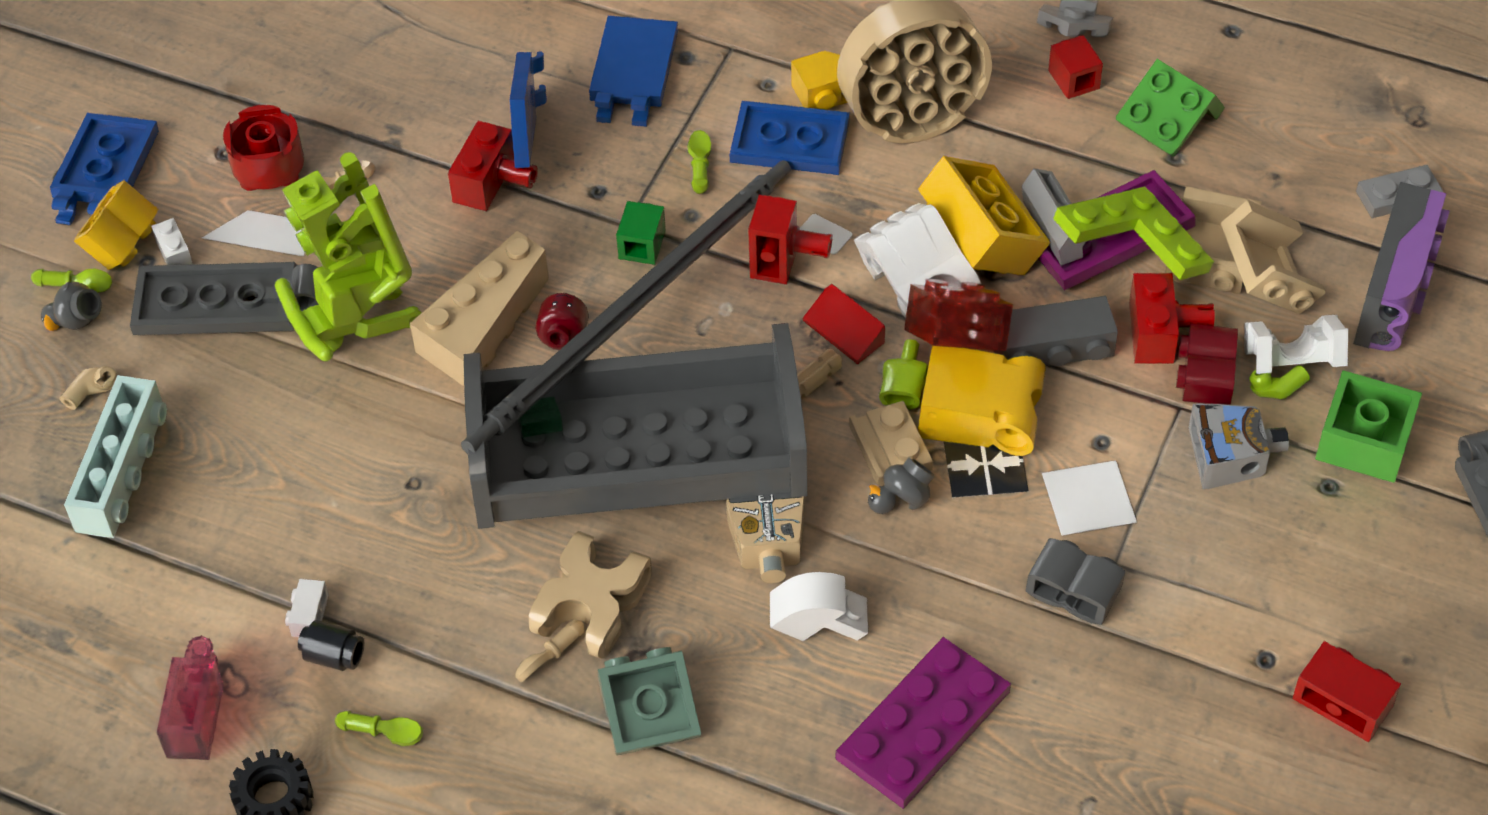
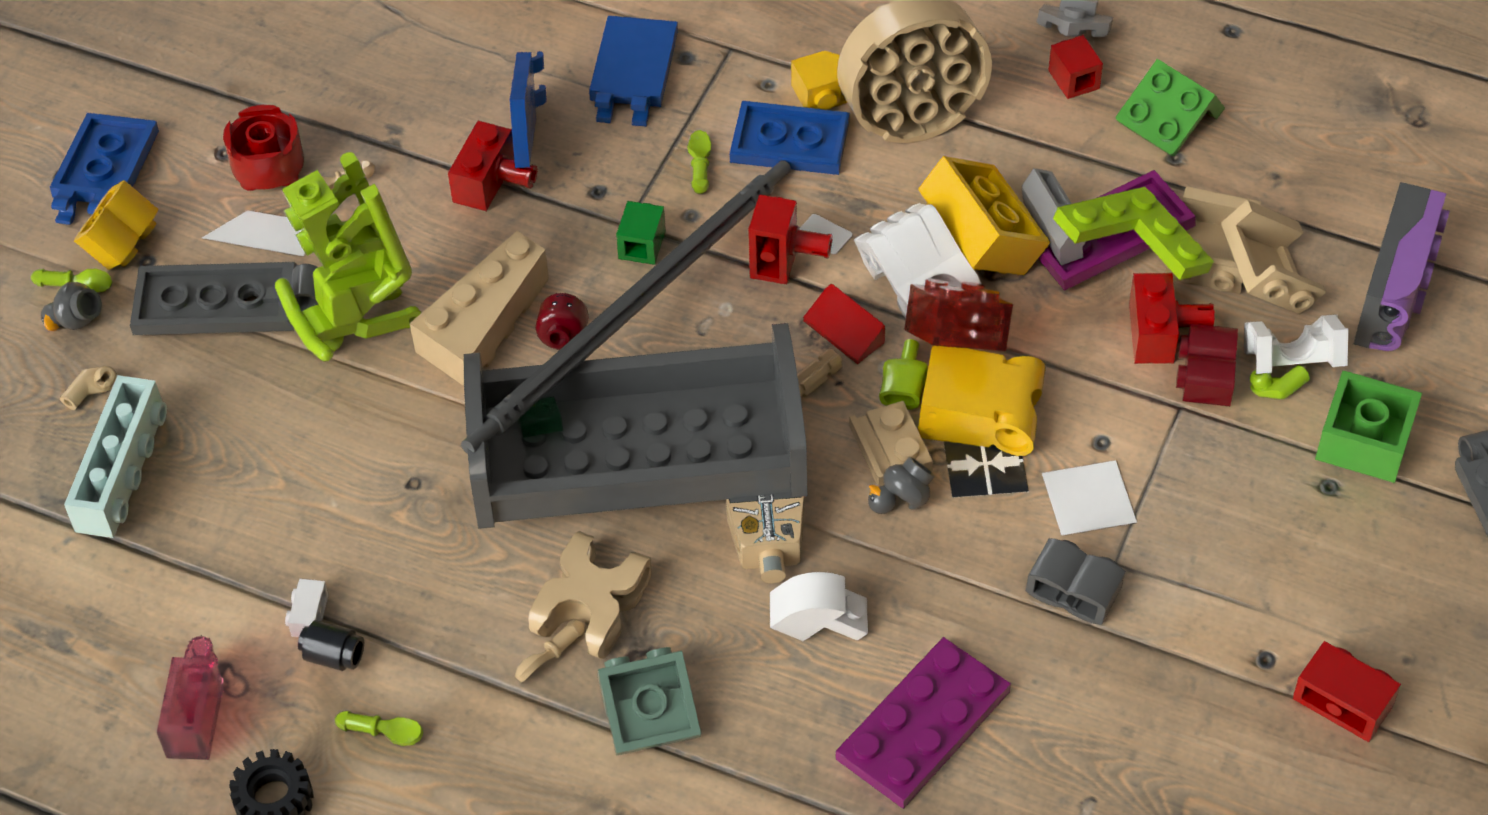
(171, 243): white piece -> none
(1063, 332): dark grey brick -> none
(1232, 443): torso -> none
(1380, 192): light grey hinge -> none

